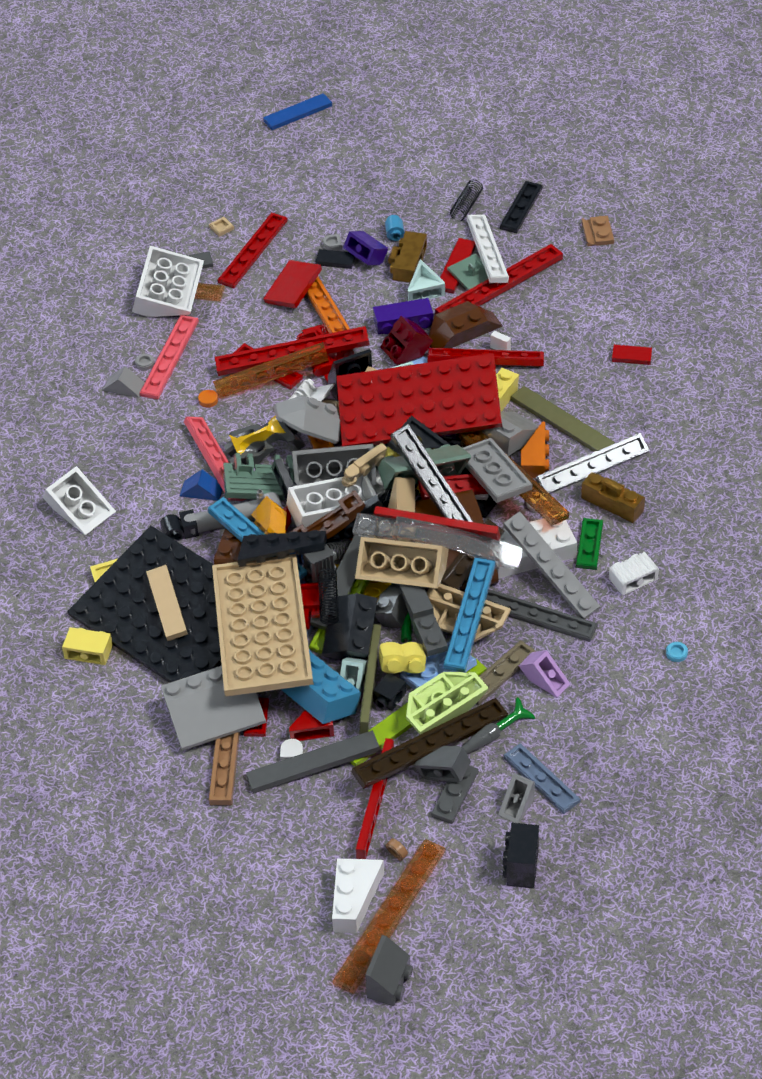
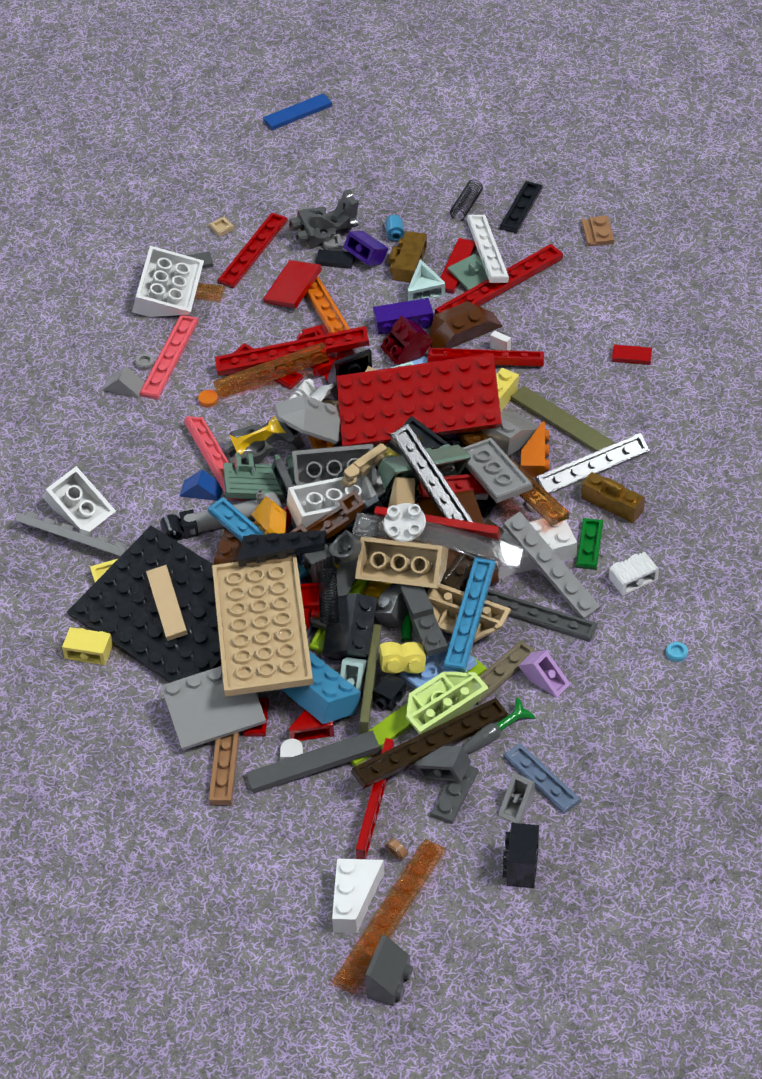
(67, 531): none -> light grey plate
(312, 224): none -> dark grey hips
(346, 547): none -> dark grey piece
(404, 522): none -> white dish

